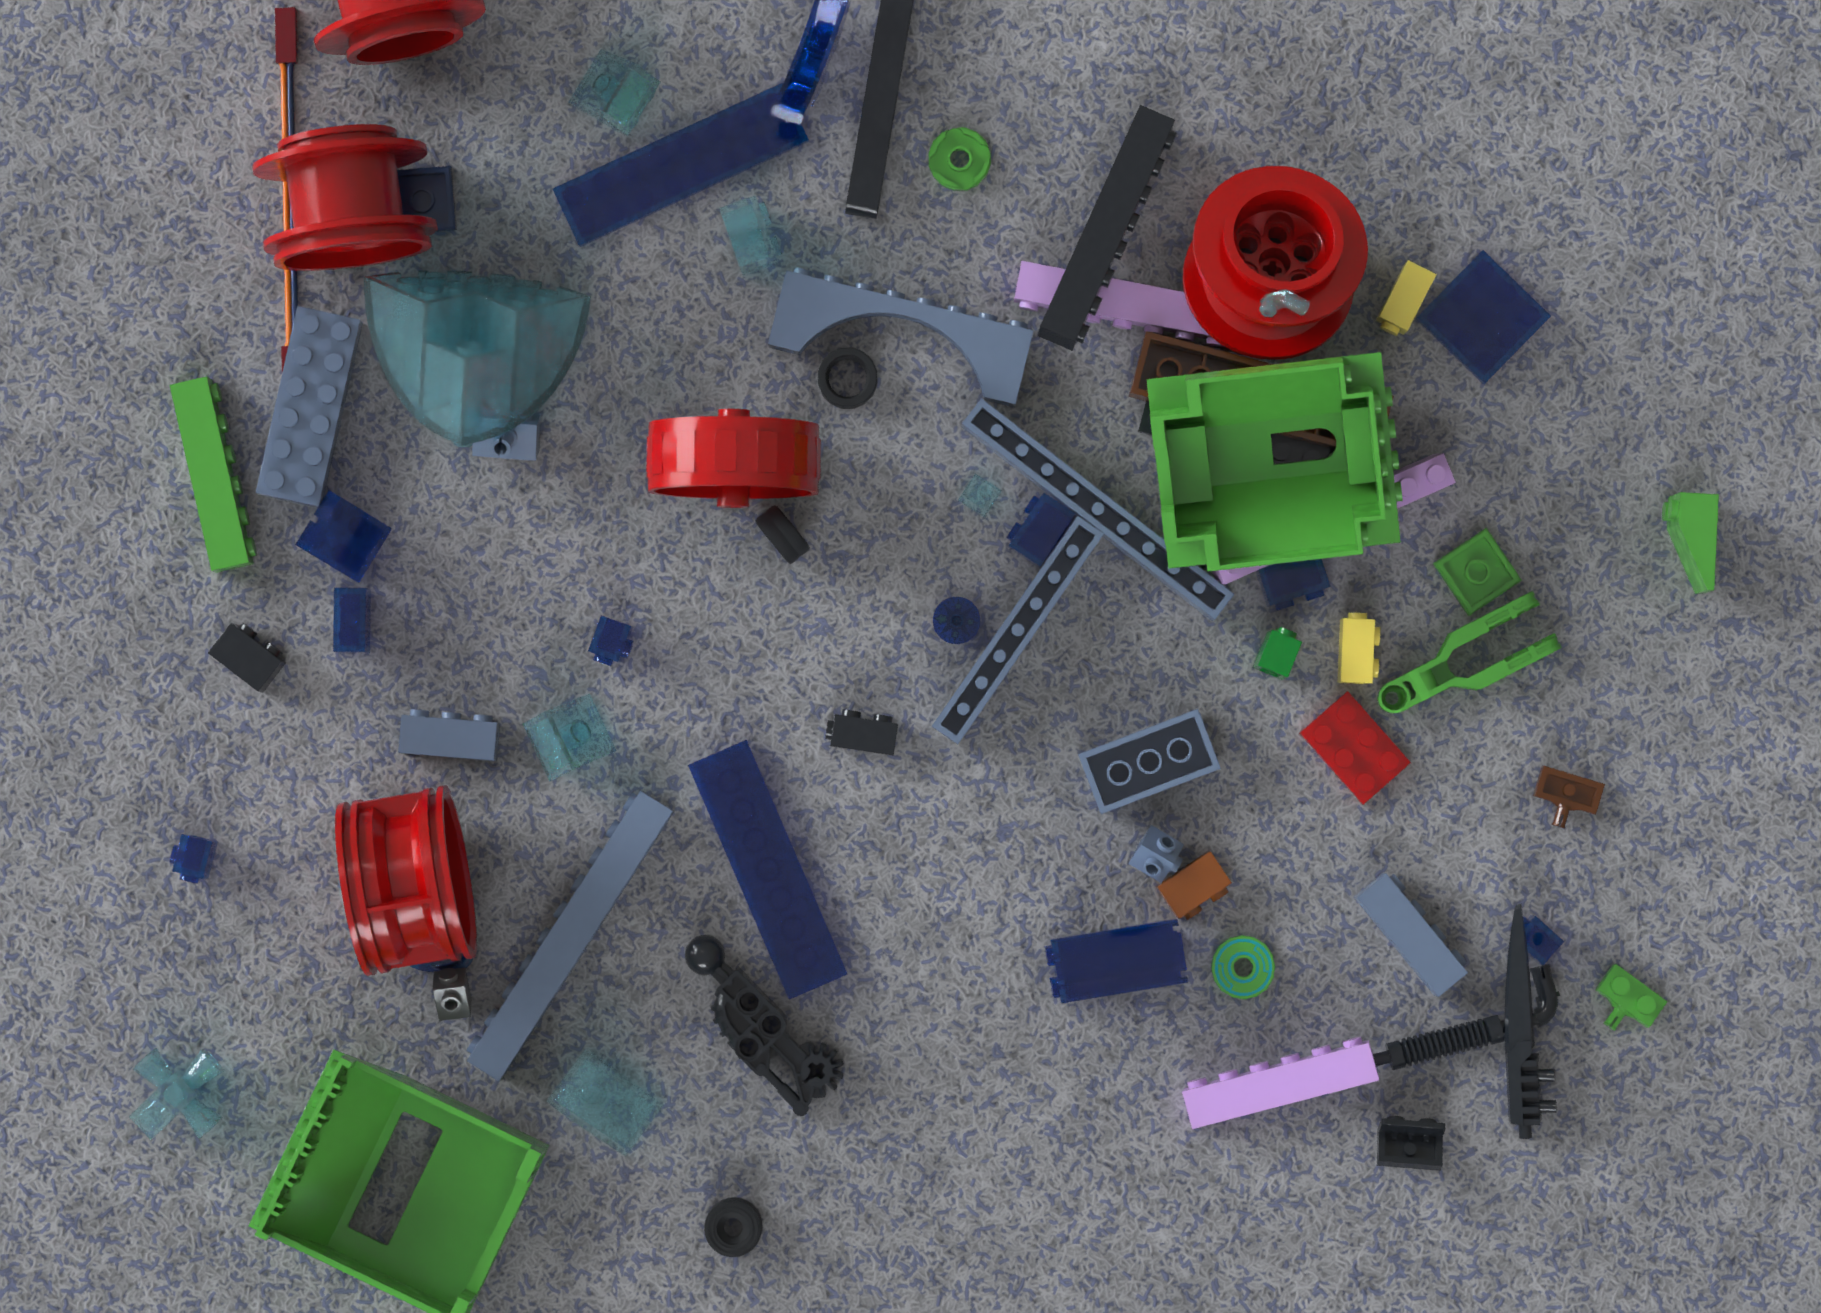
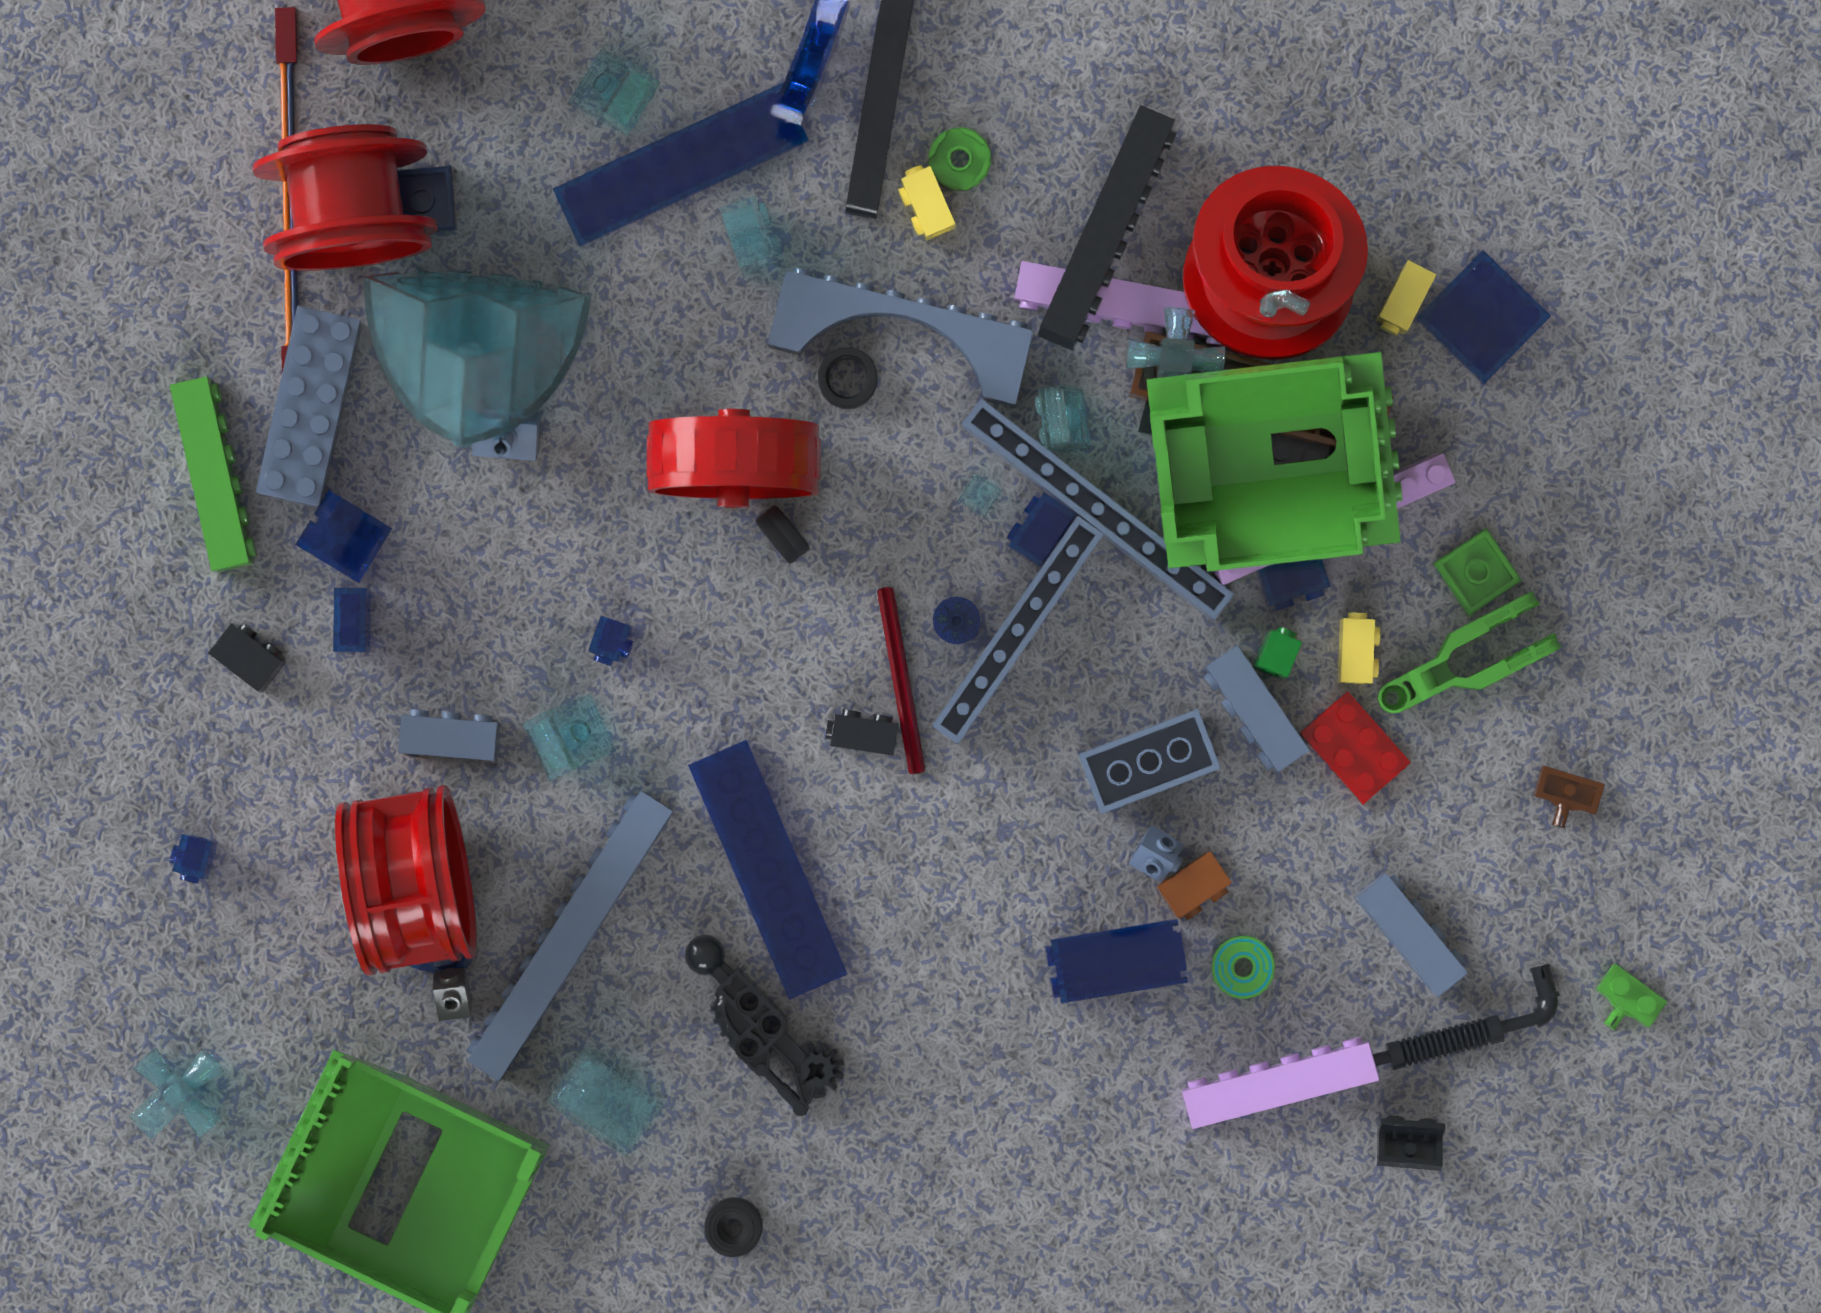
(901, 680): none -> dark red axle
(927, 201): none -> light yellow brick
(1063, 418): none -> clear light blue brick
(1175, 353): none -> clear light blue brick
(1256, 709): none -> sand blue brick
(1521, 1064): black piece -> none
(1540, 940): clear blue brick -> none
(1693, 530): bright green slope -> none

